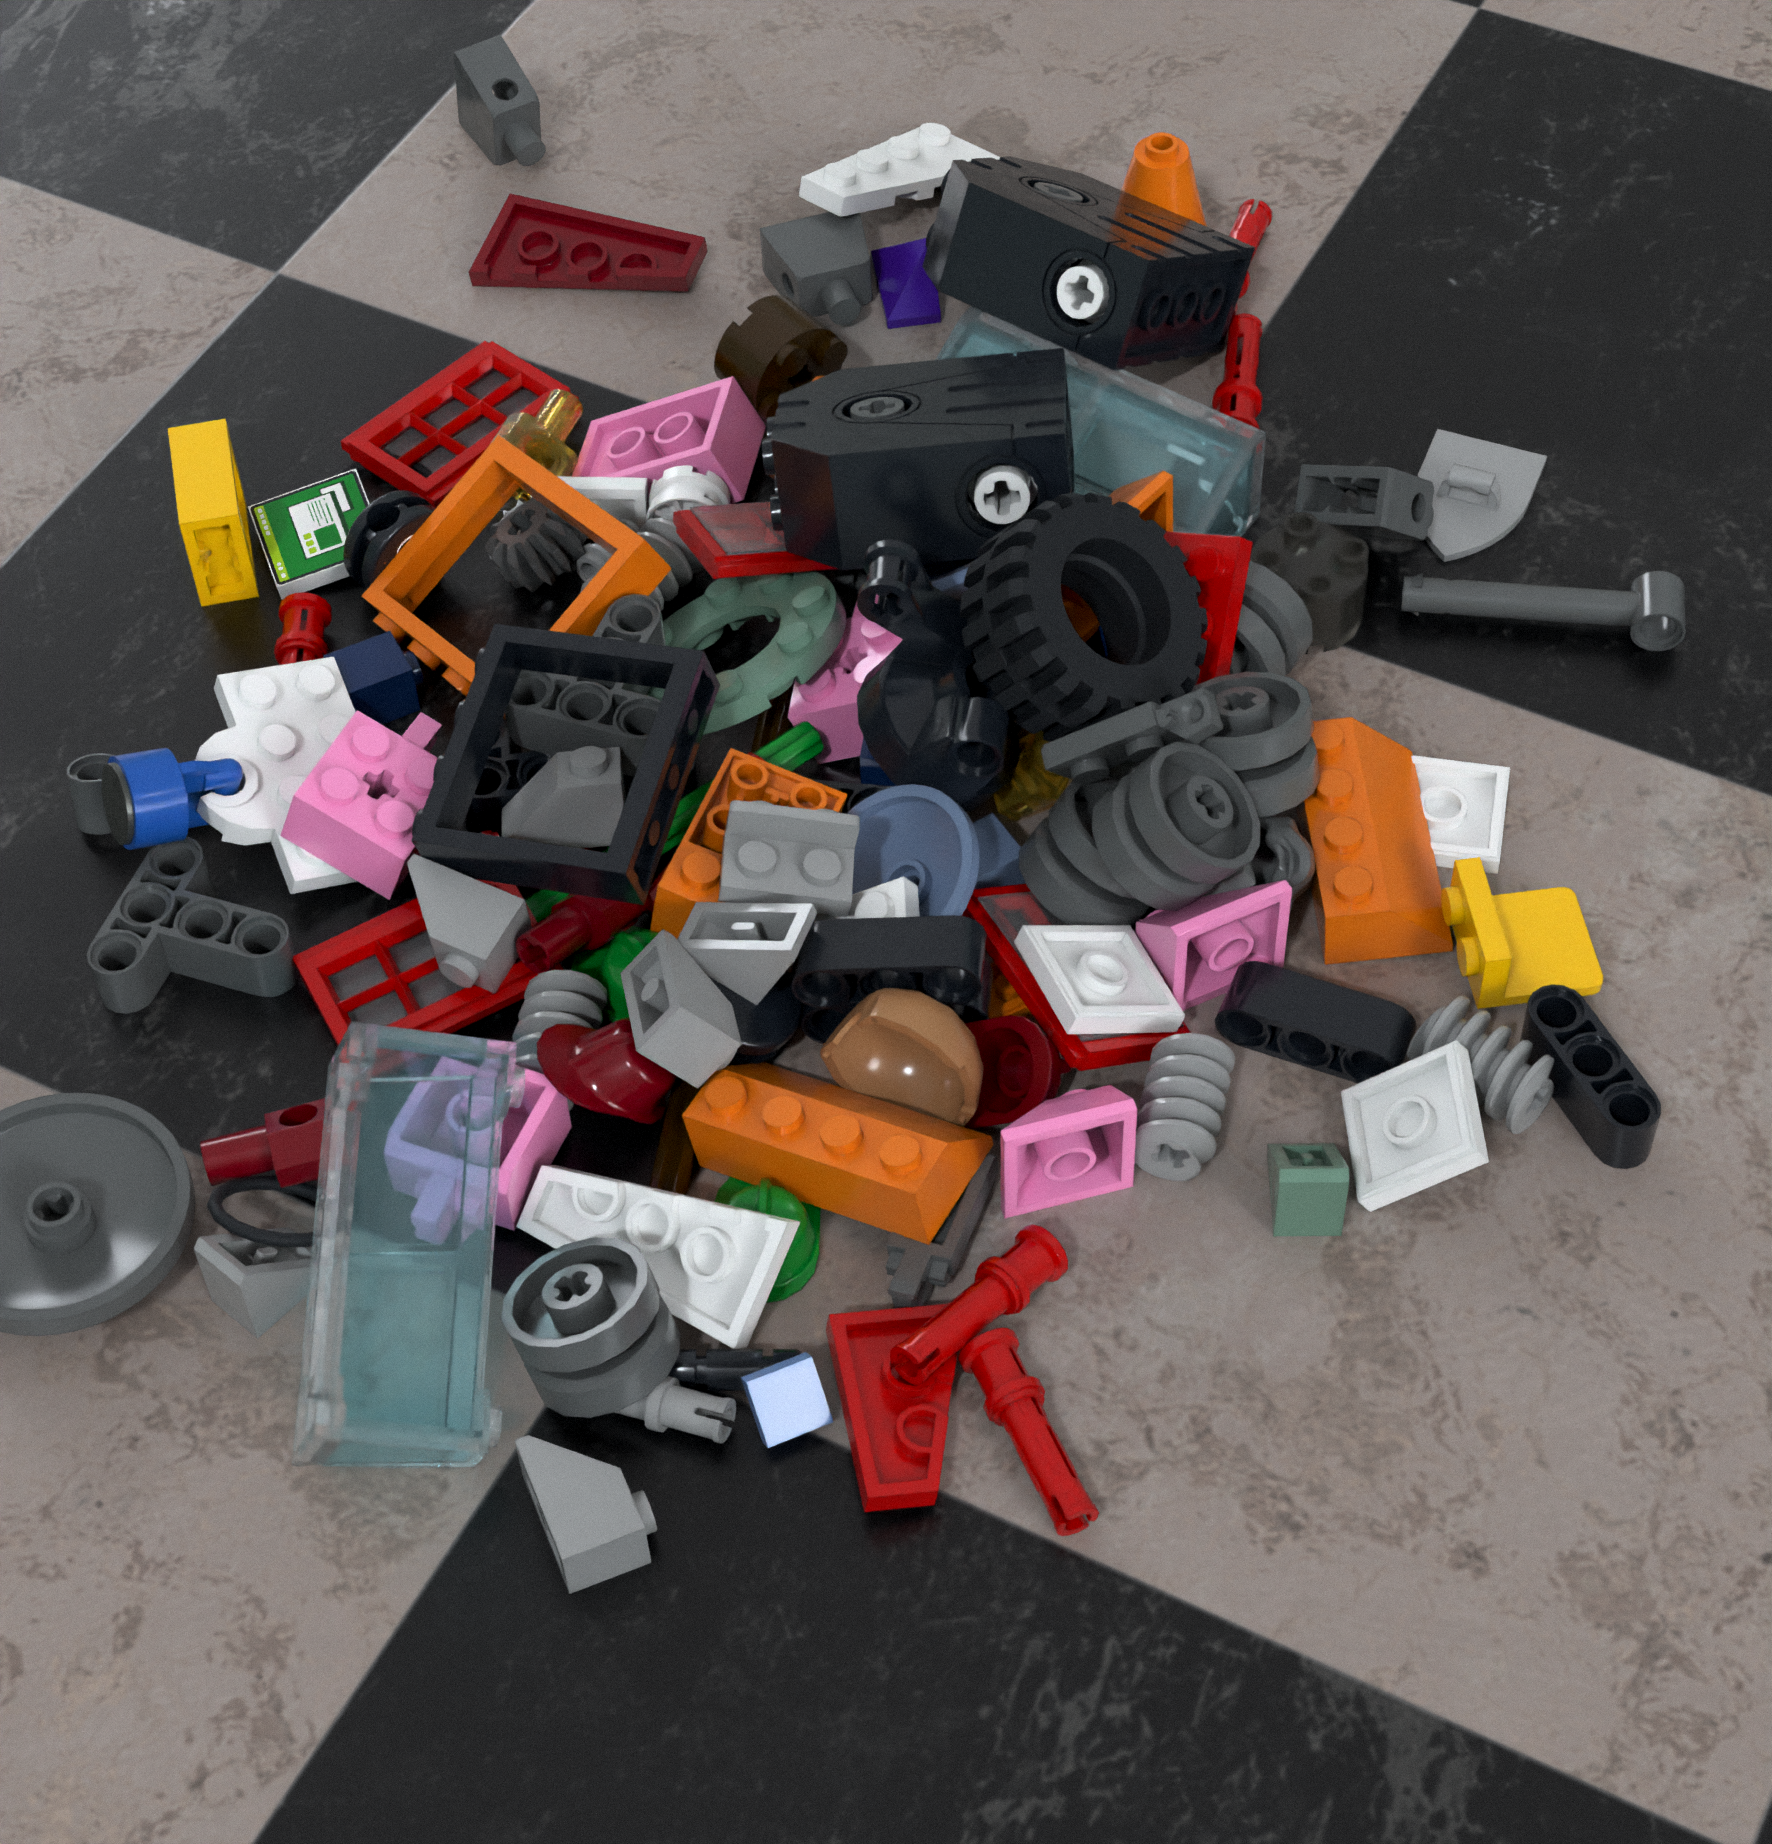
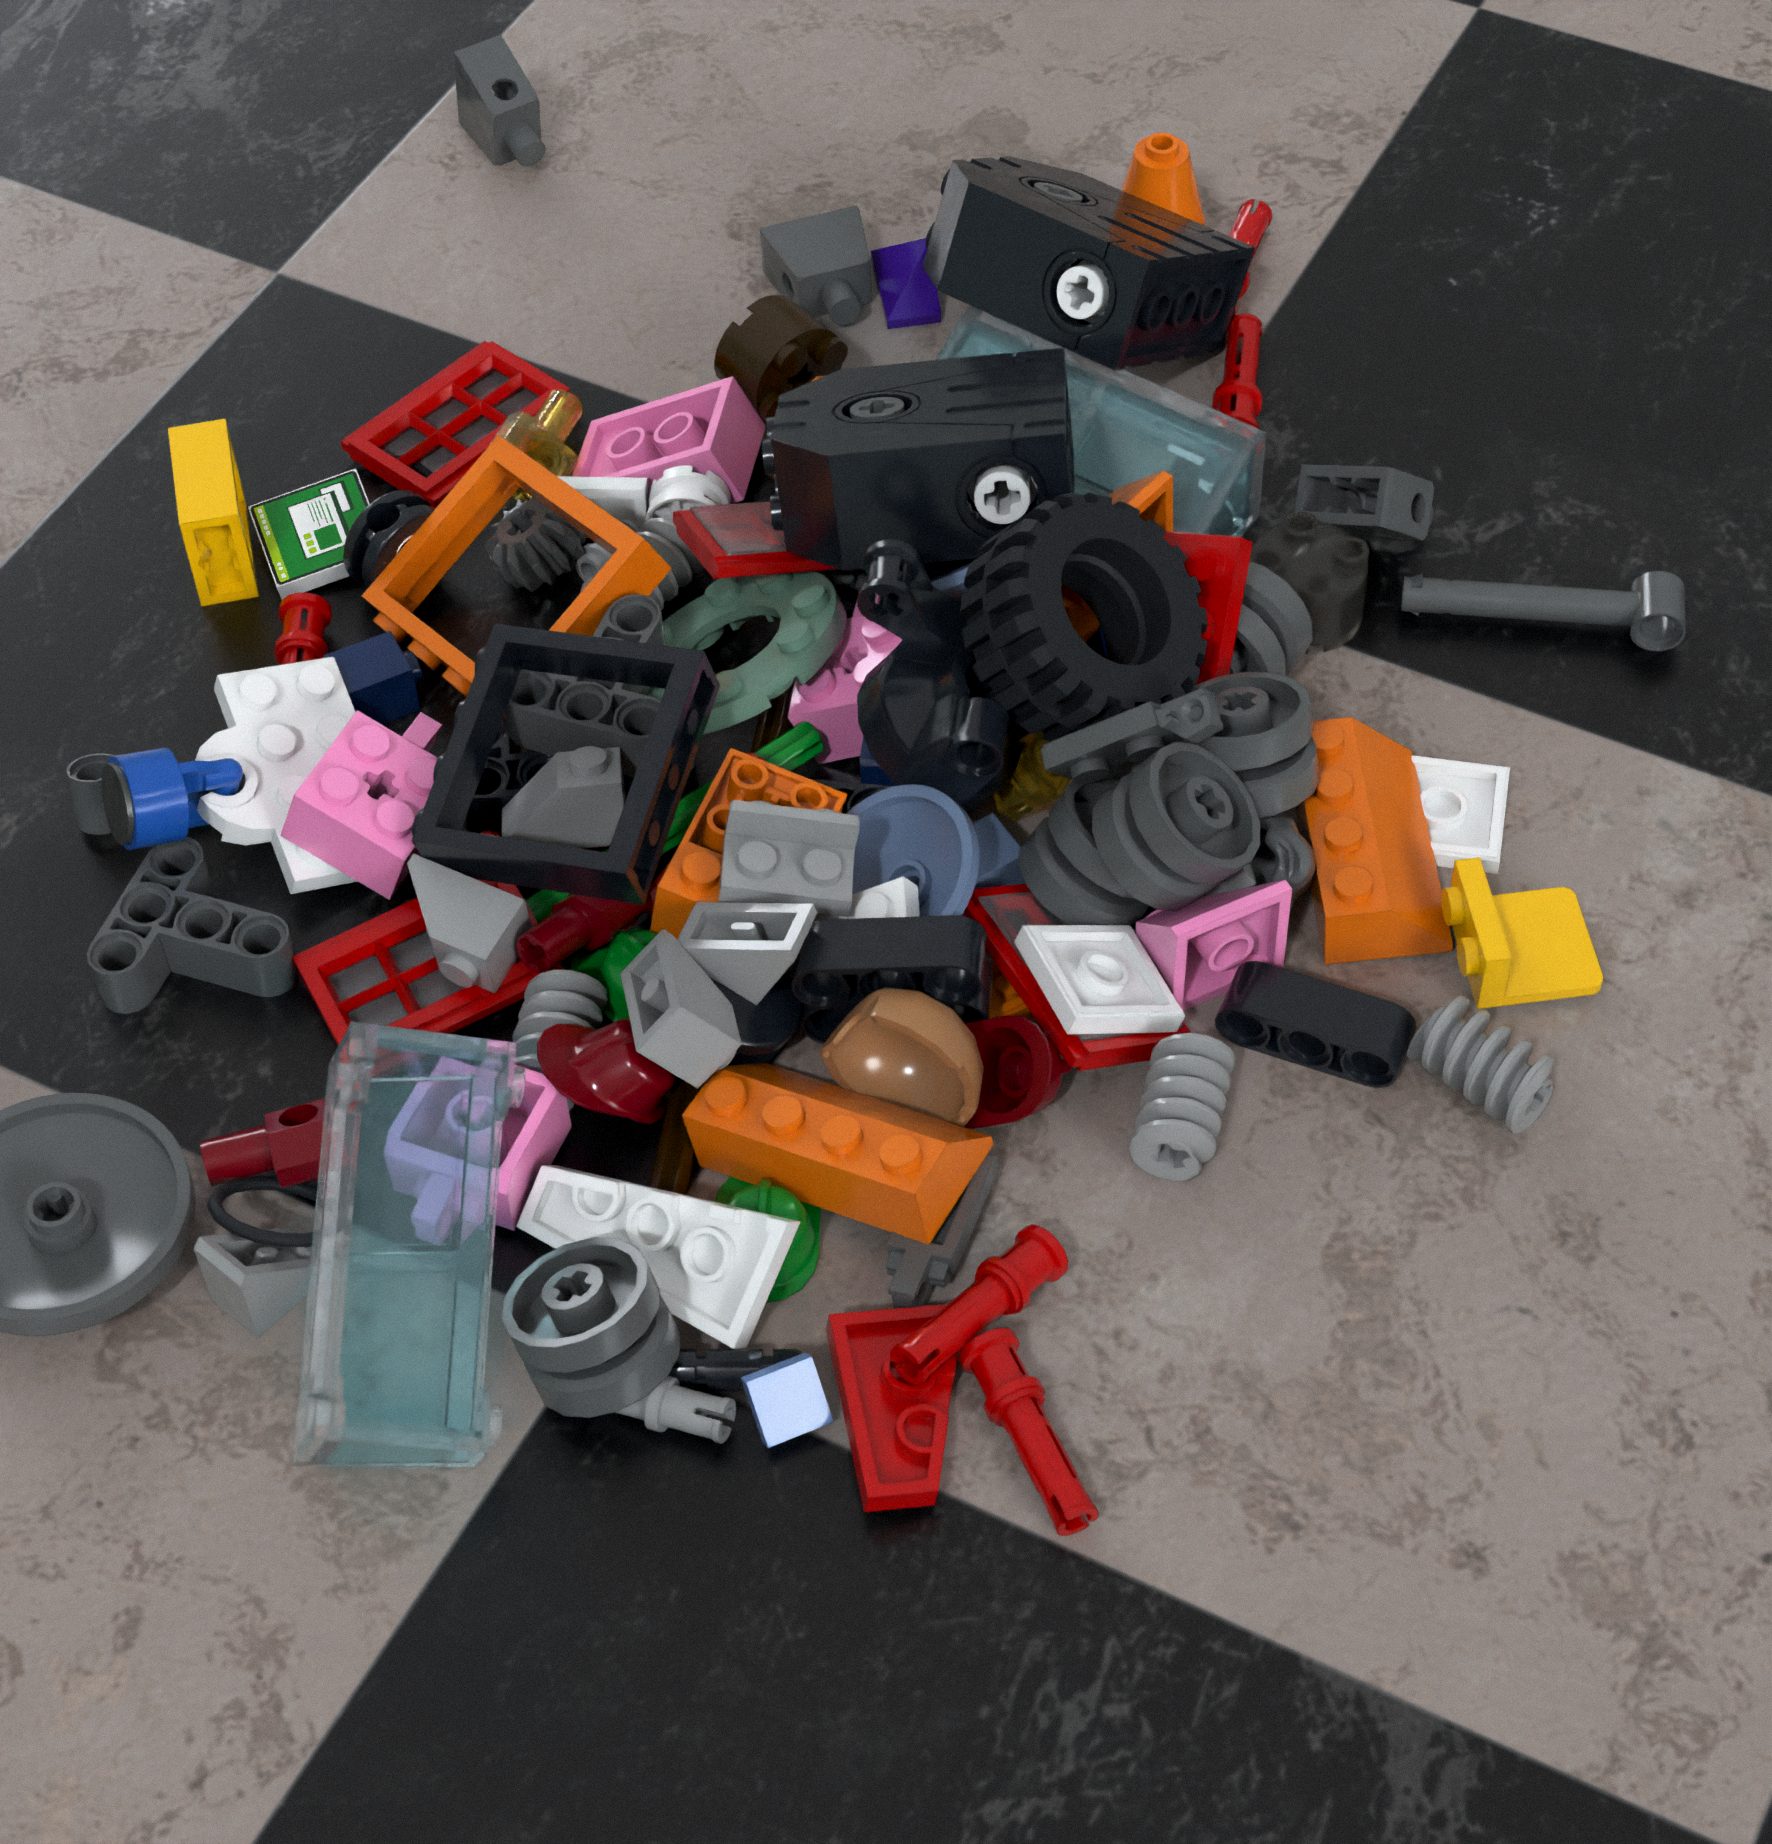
(580, 249): dark red wing -> none
(586, 1513): light grey slope -> none
(898, 167): white wing -> none
(1068, 1150): bright pink slope -> none
(1307, 1189): sand green slope -> none
(1414, 1126): white tile -> none
(1477, 491): light grey shield -> none
(1592, 1077): black beam -> none

